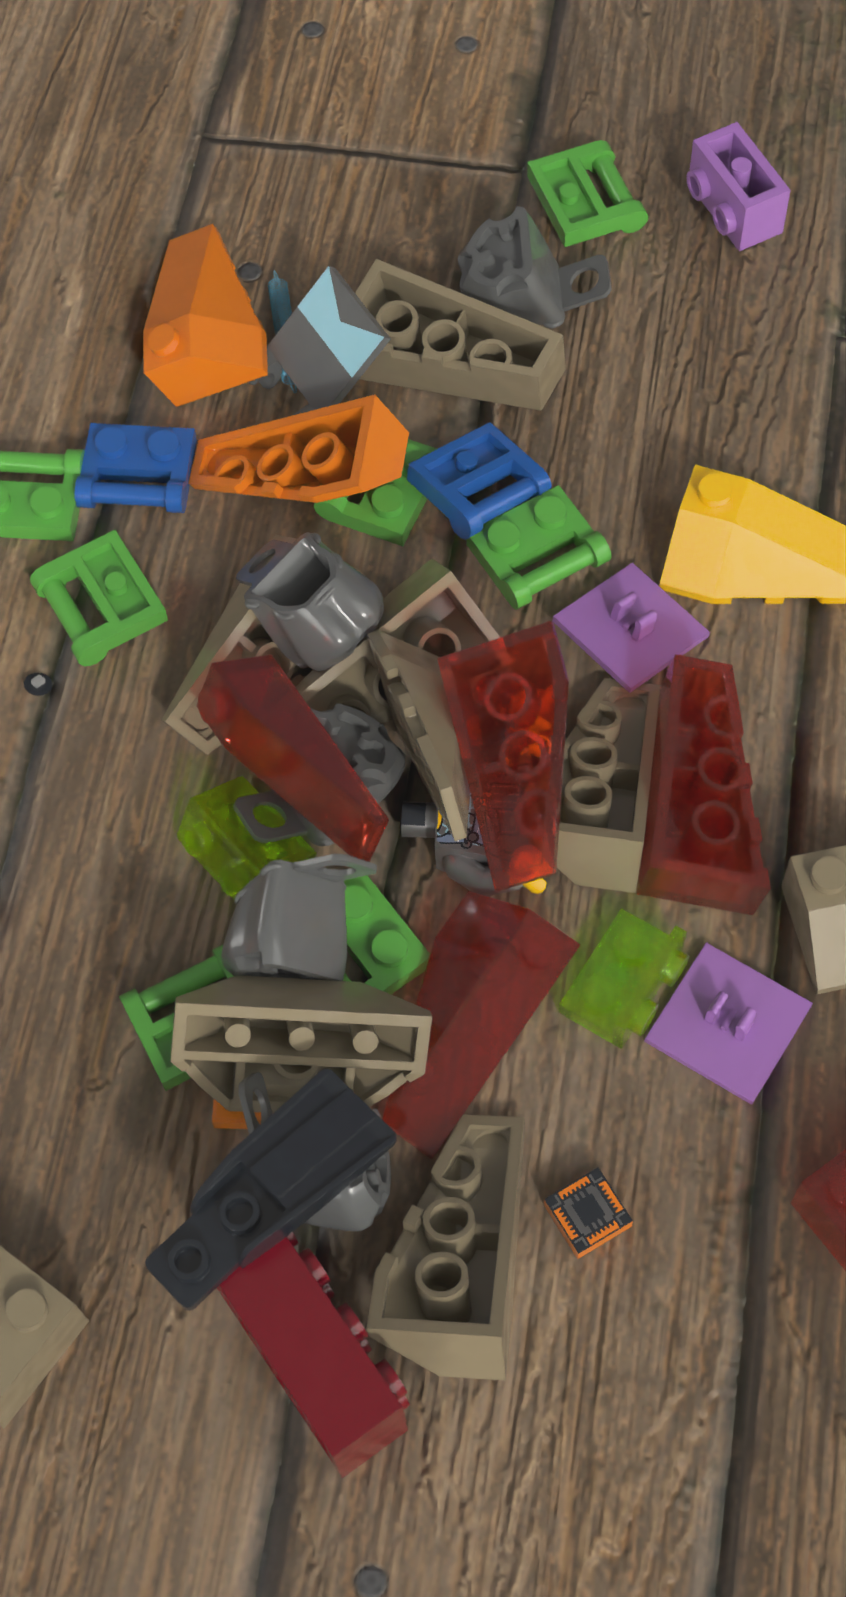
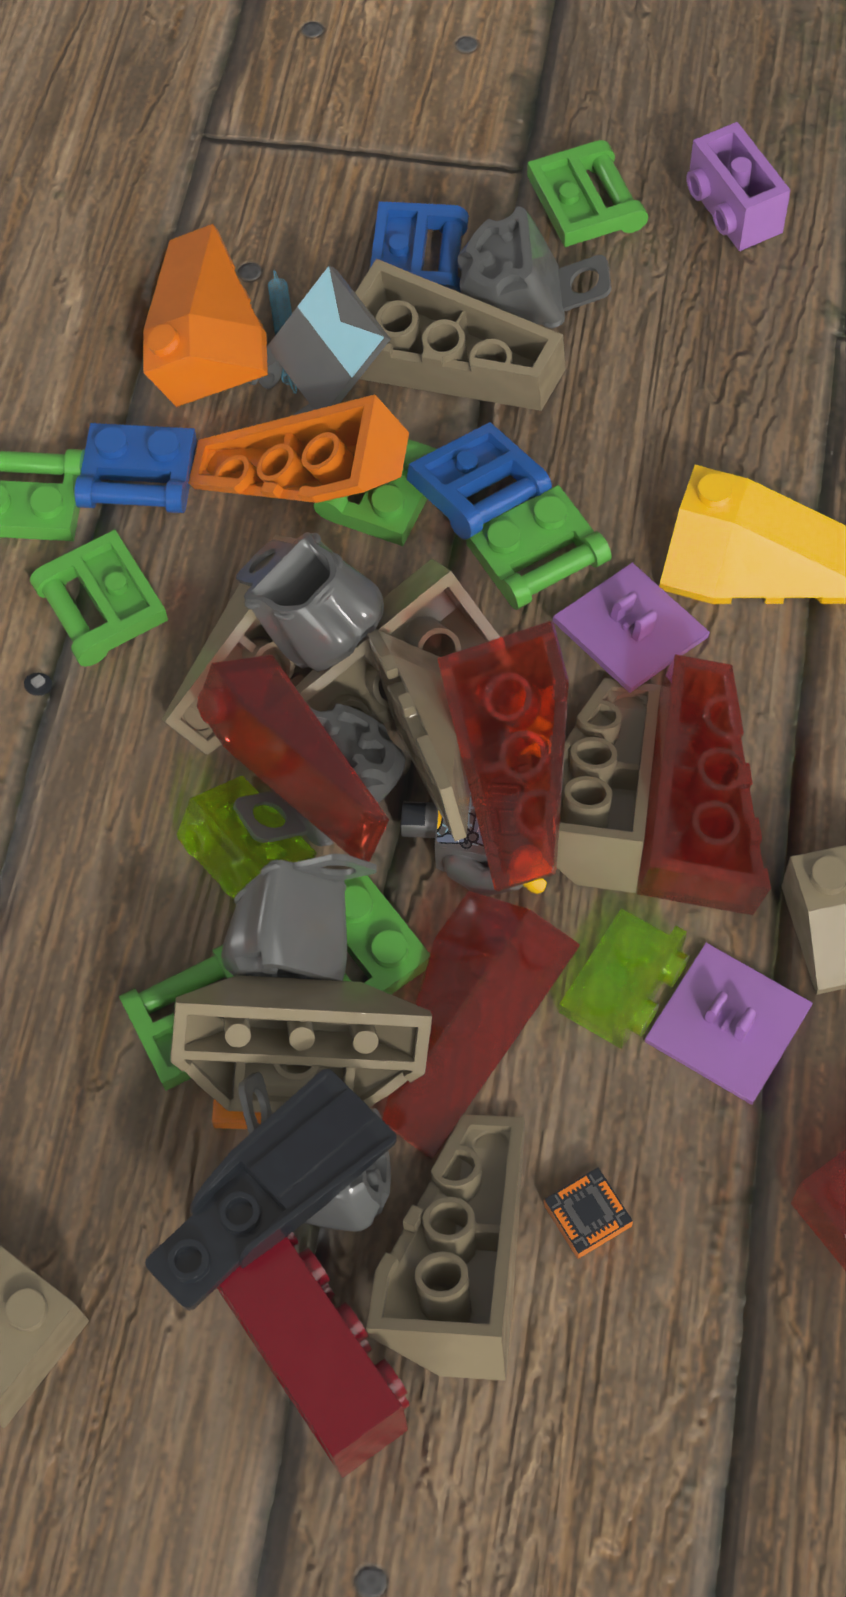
(402, 238): none -> blue plate

